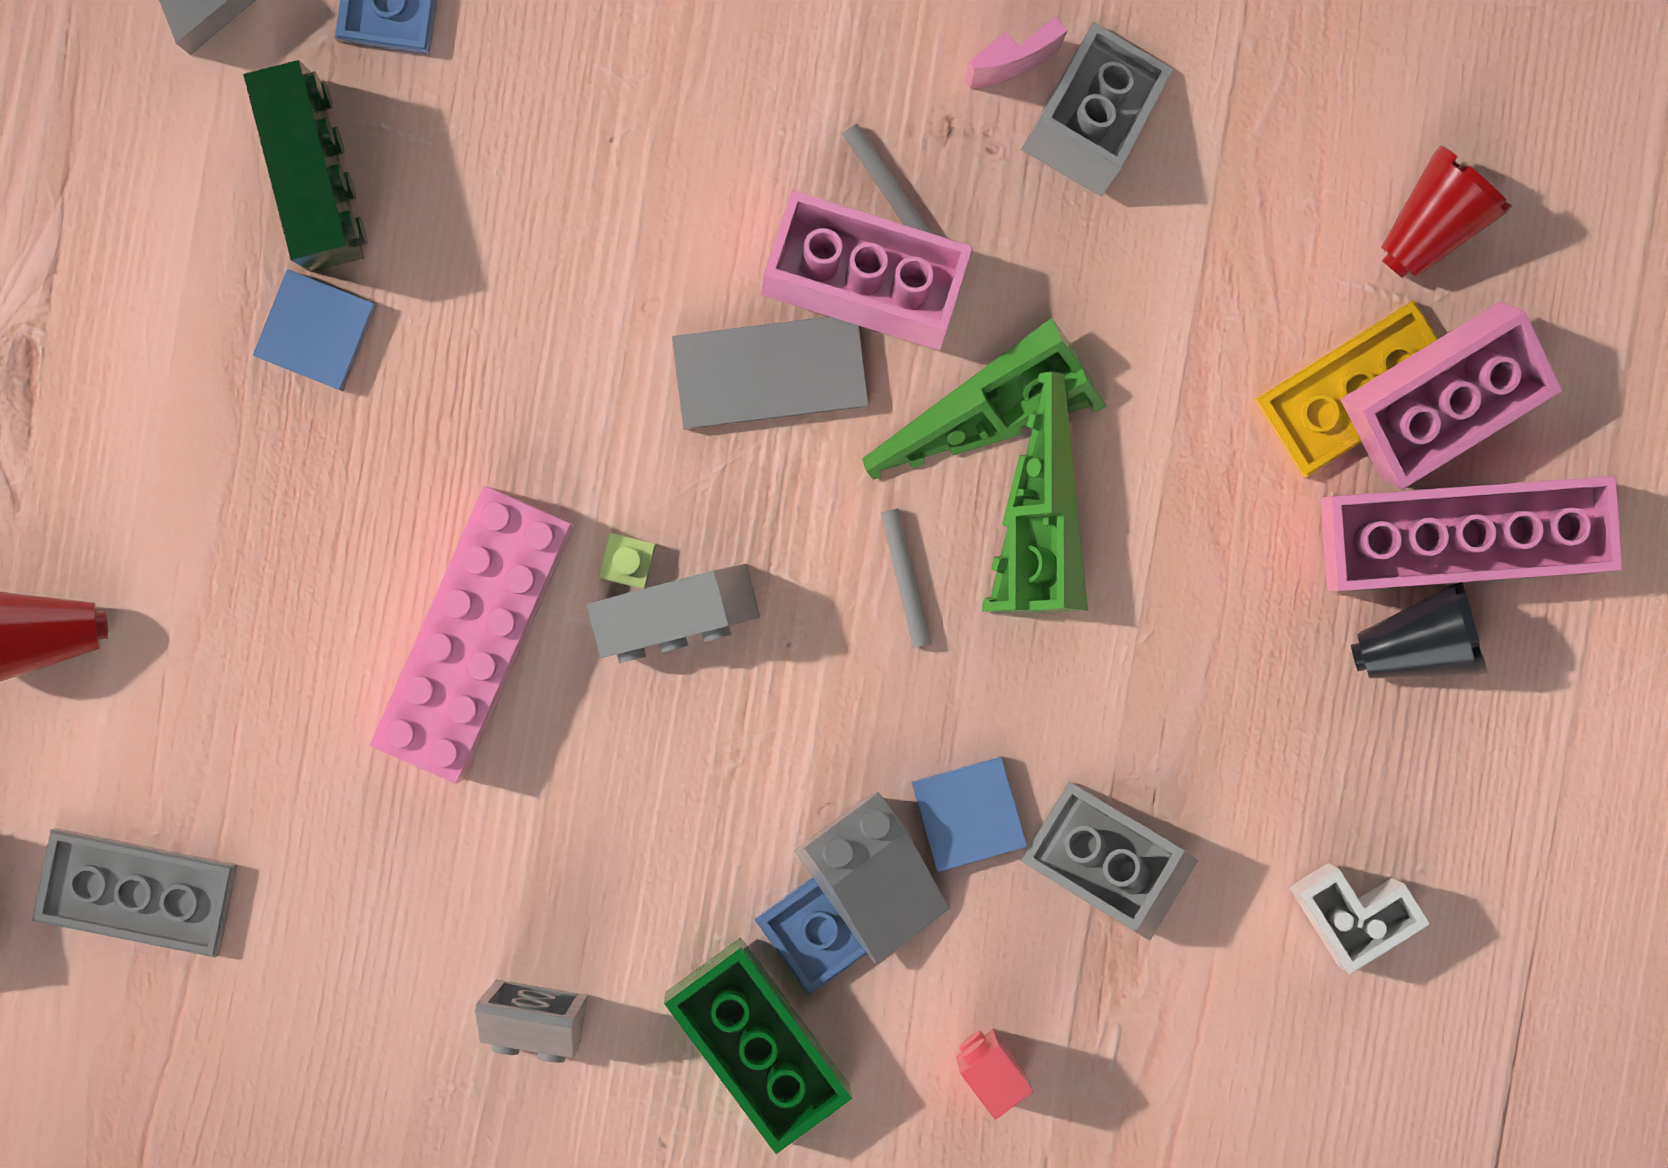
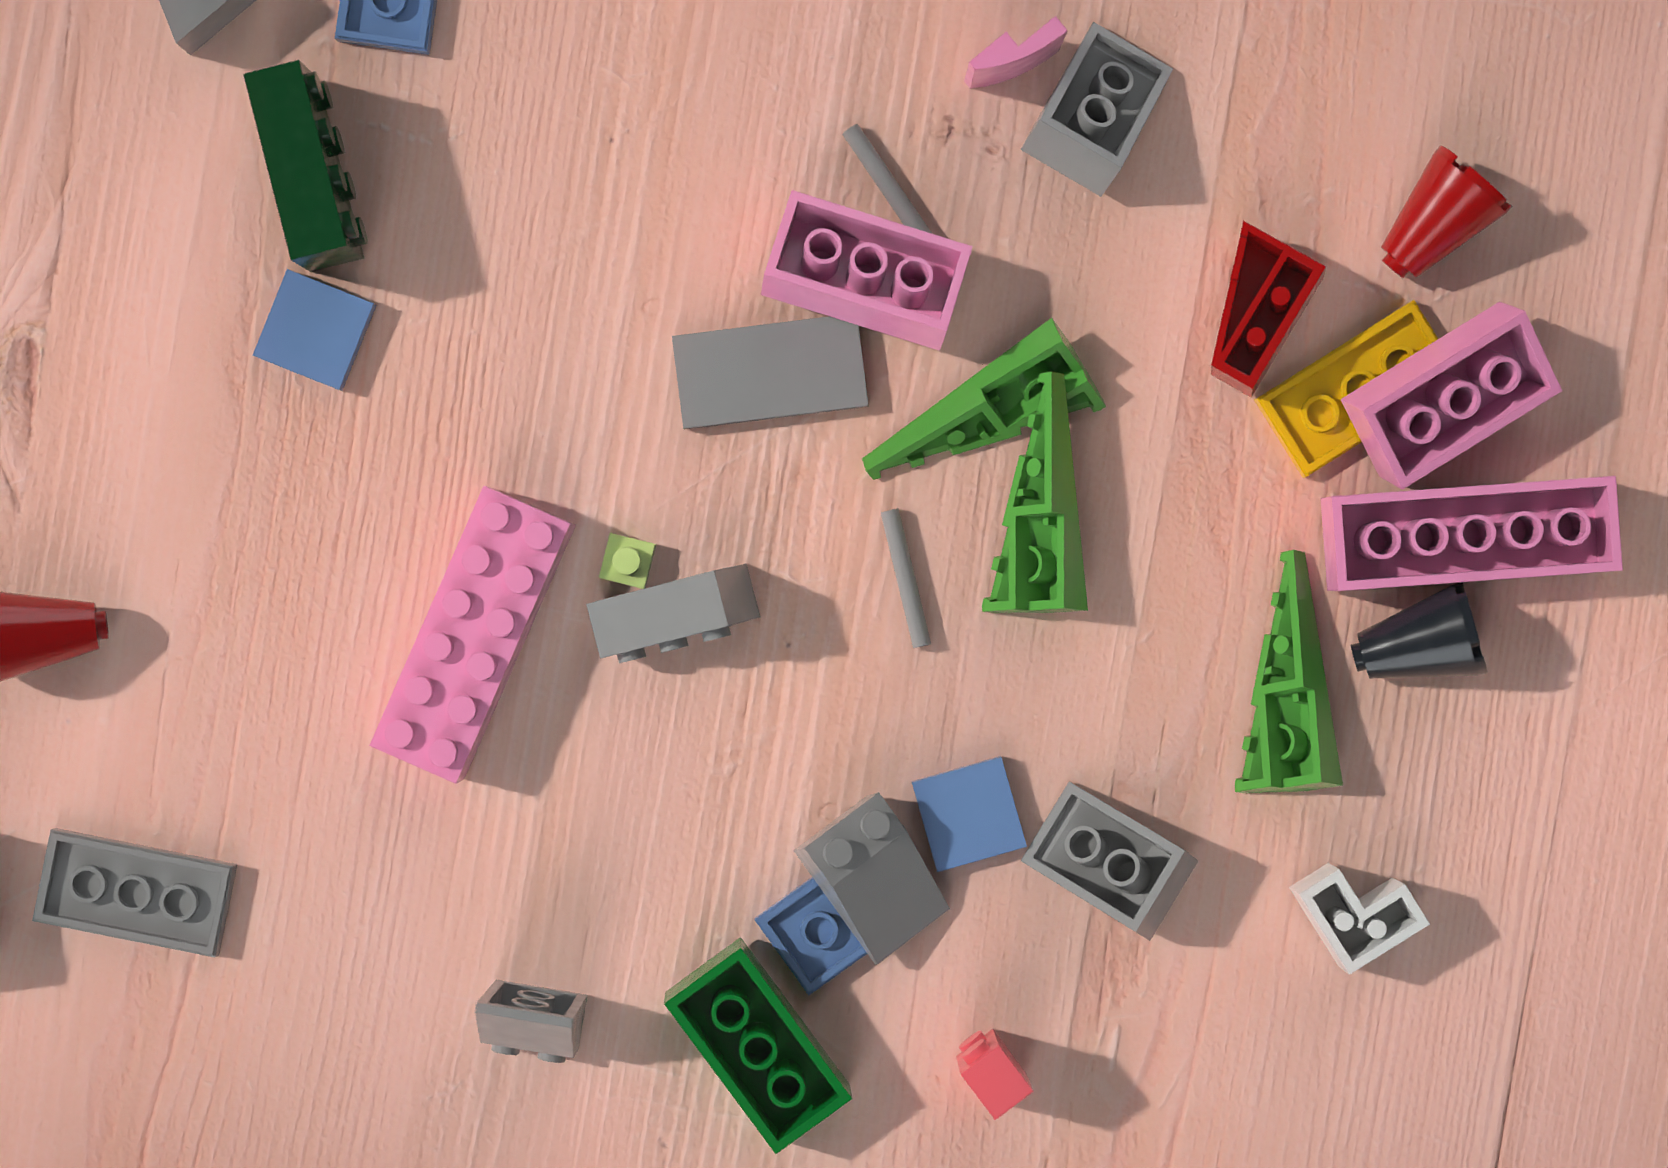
(1262, 306): none -> red wedge
(1292, 724): none -> bright green wedge

